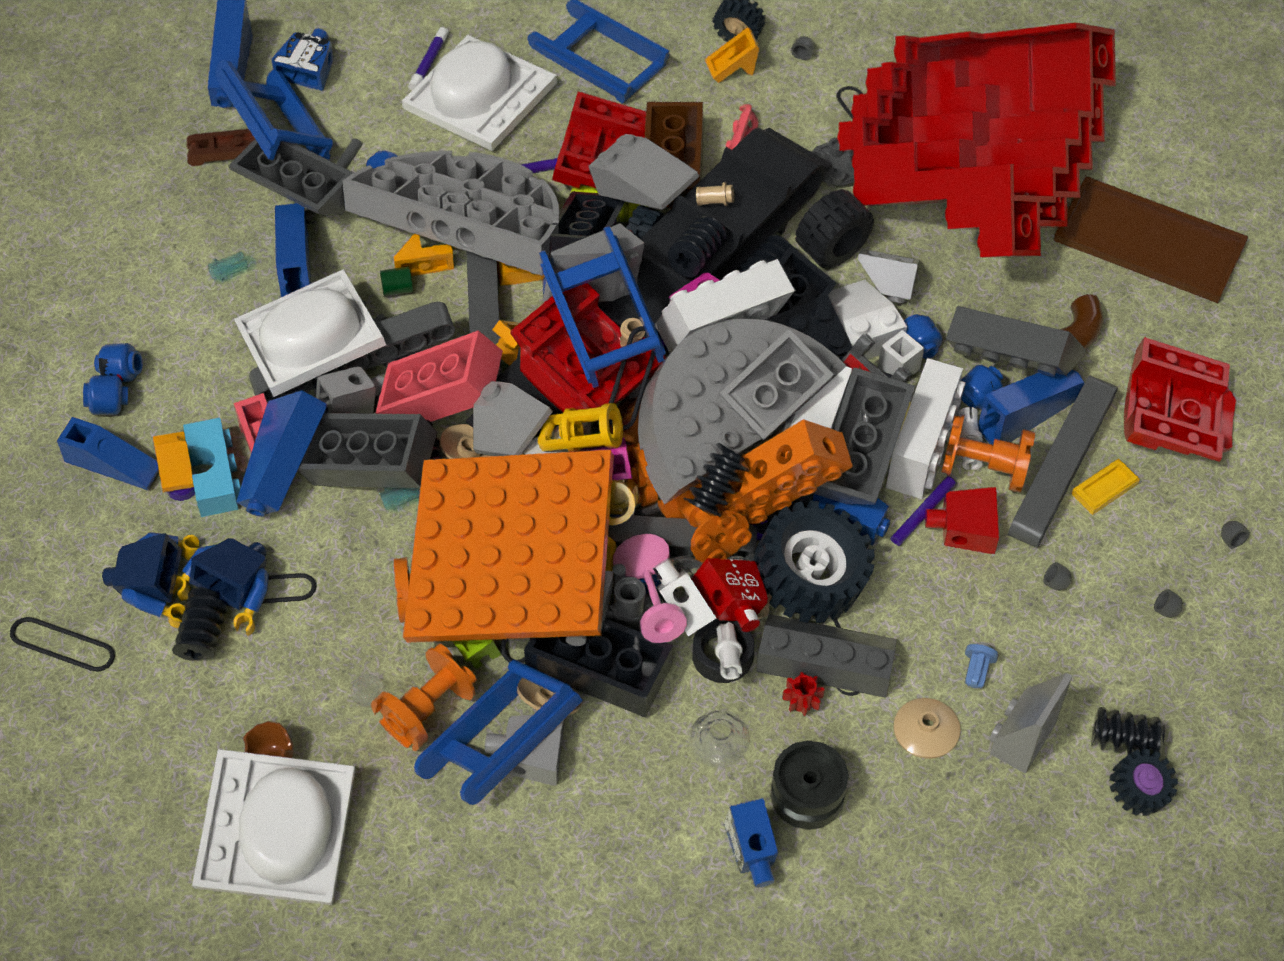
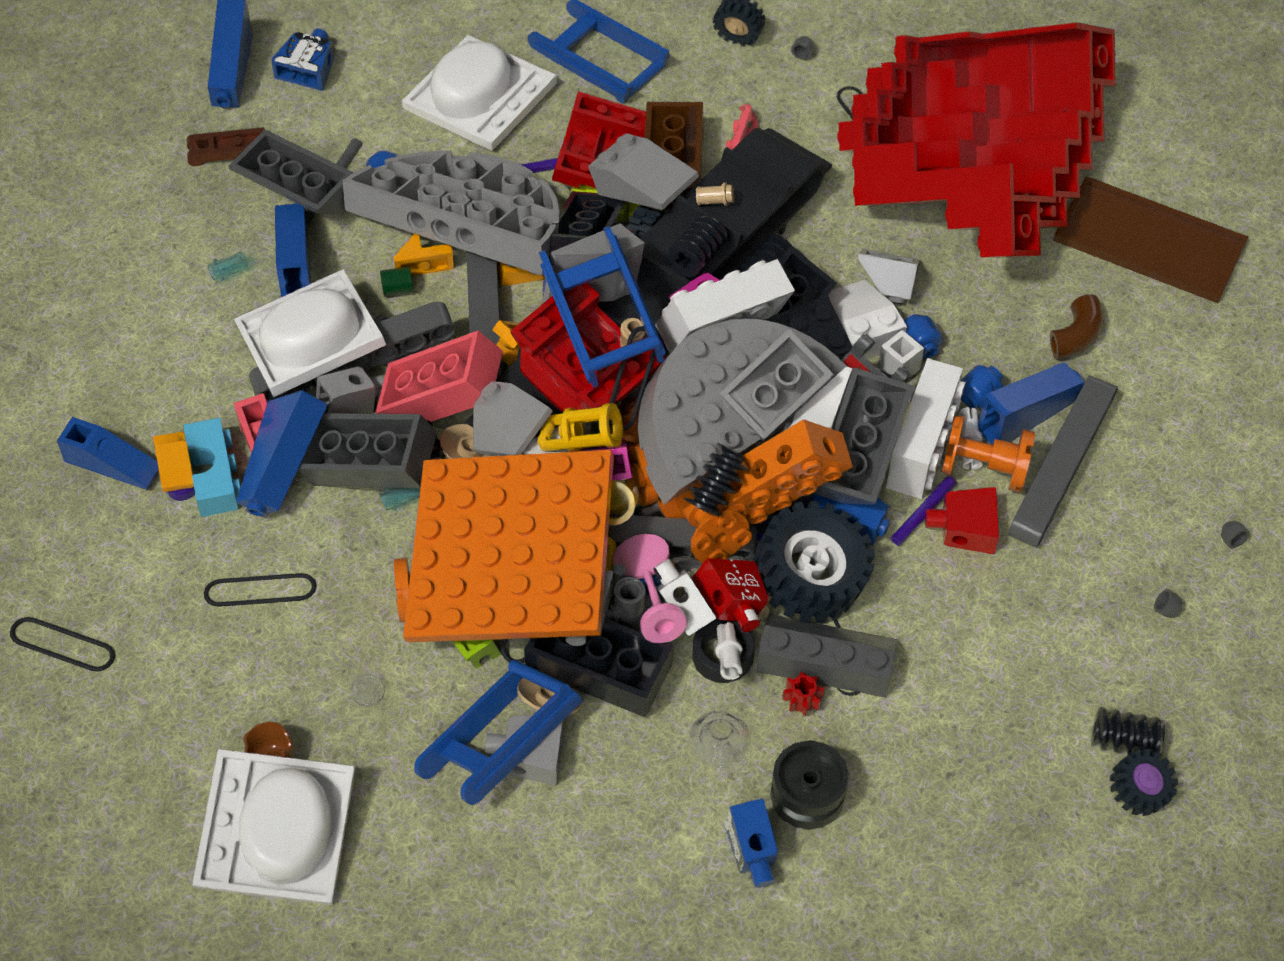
(104, 395): blue head -> none
(119, 361): blue head -> none
(148, 573): dark blue torso -> none
(200, 625): black piece -> none
(233, 573): dark blue torso -> none
(277, 89): blue piece -> none
(405, 715): orange piece -> none
(429, 57): dark purple bar -> none
(736, 53): light orange slope -> none
(834, 228): black tyre -> none
(842, 169): dark grey dish -> none
(922, 739): tan dish -> none
(980, 657): medium blue piece -> none
(1014, 341): dark grey slope -> none
(1029, 722): light grey slope -> none
(1057, 577): dark grey hinge -> none
(1105, 486): yellow tile -> none
(1179, 401): red slope -> none

